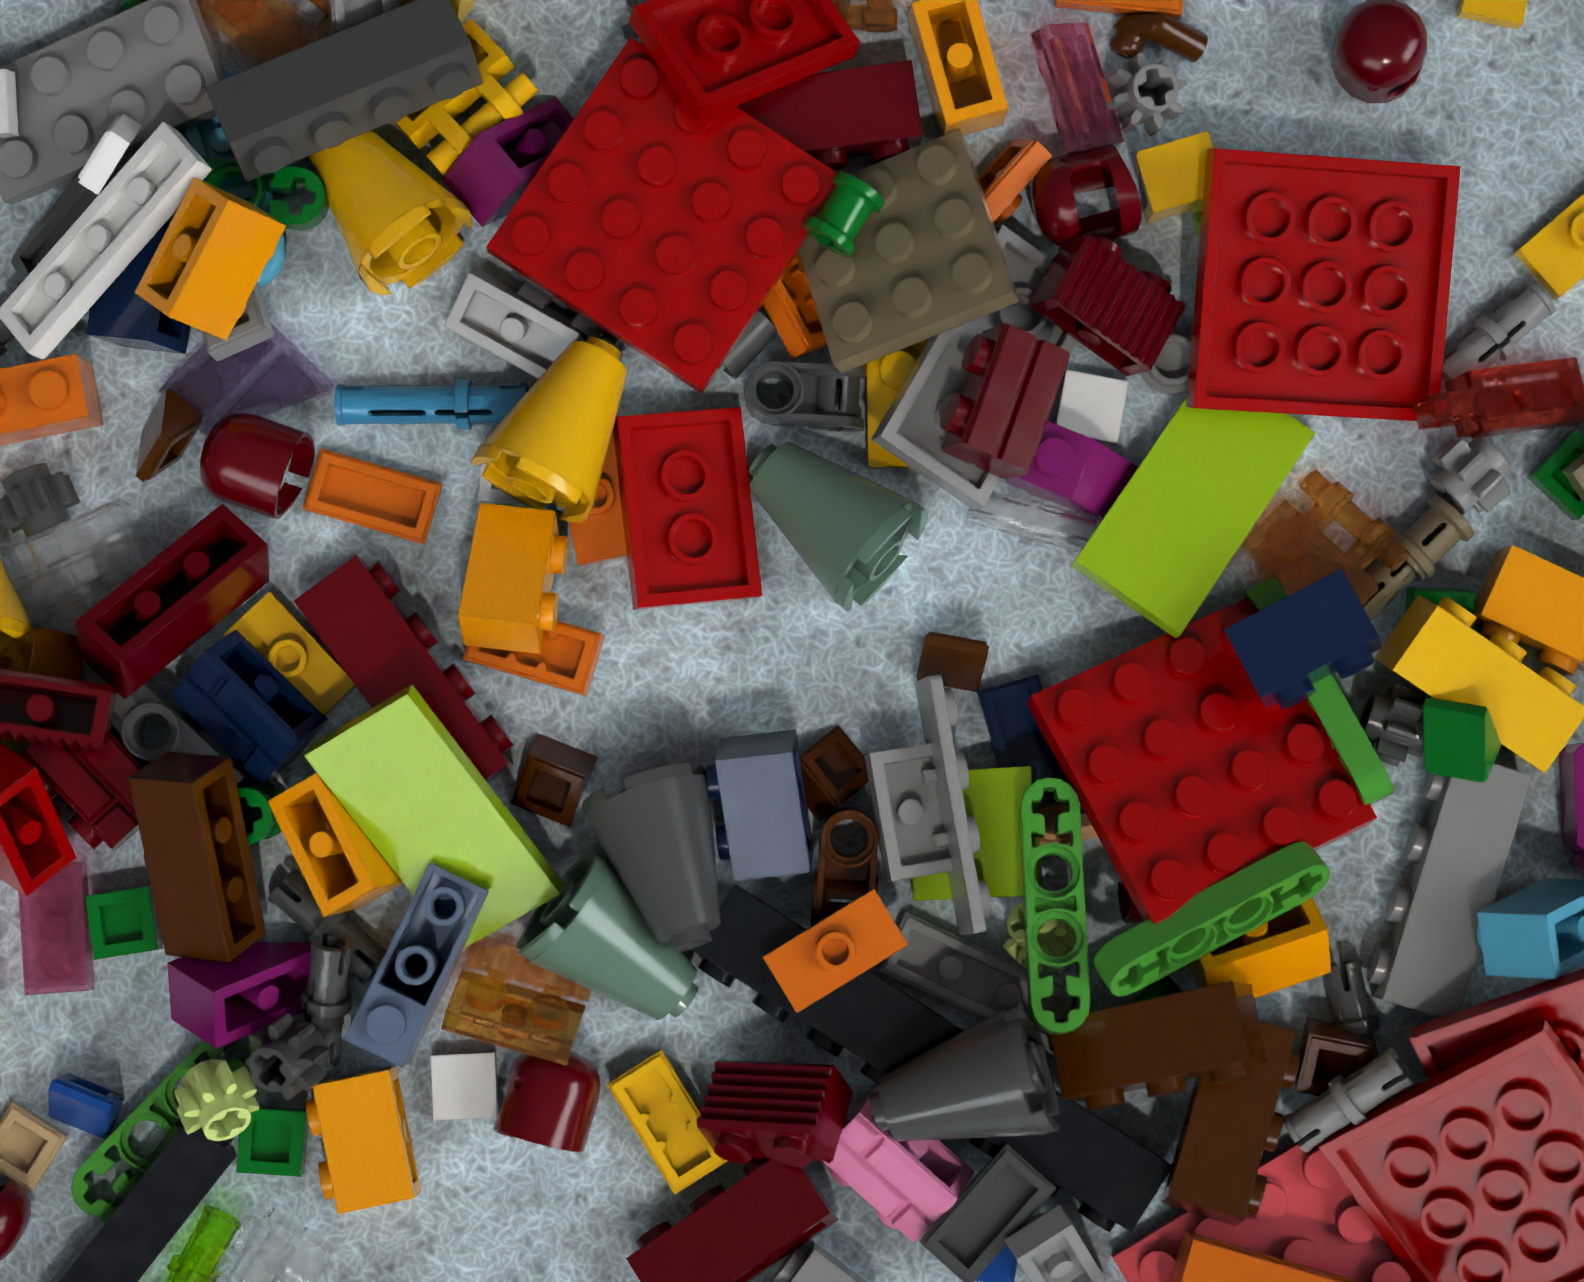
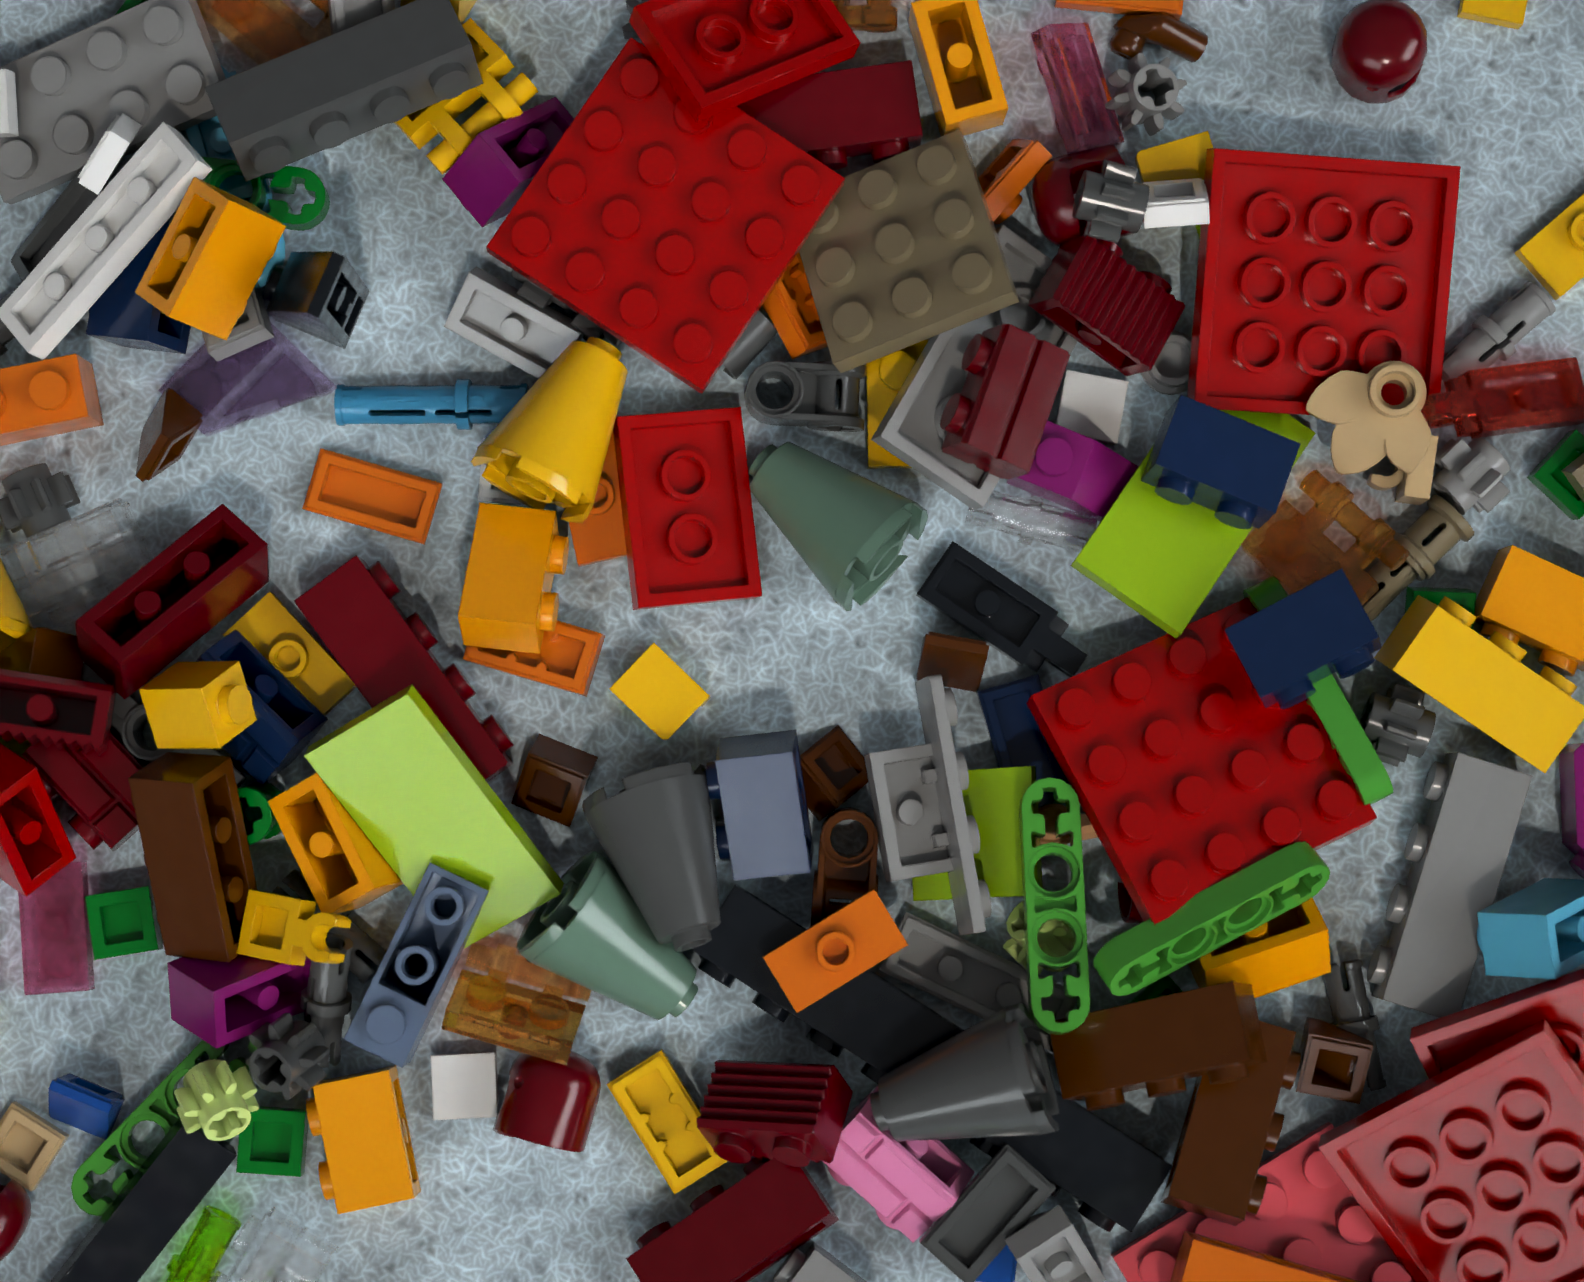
(198, 705): none -> yellow brick
(248, 459): dark red helmet -> none
(287, 930): none -> yellow plate
(317, 295): none -> black slope
(389, 212): yellow cone -> none
(659, 692): none -> yellow panel
(843, 214): green bush -> none
(999, 612): none -> black hinge
(1110, 201): none -> dark grey gear
(1177, 203): none -> white tile
(1220, 464): none -> dark blue brick
(1348, 1100): light grey pin -> none
(1369, 426): none -> tan plate
(1412, 487): none -> tan tile
(1459, 740): green slope -> none

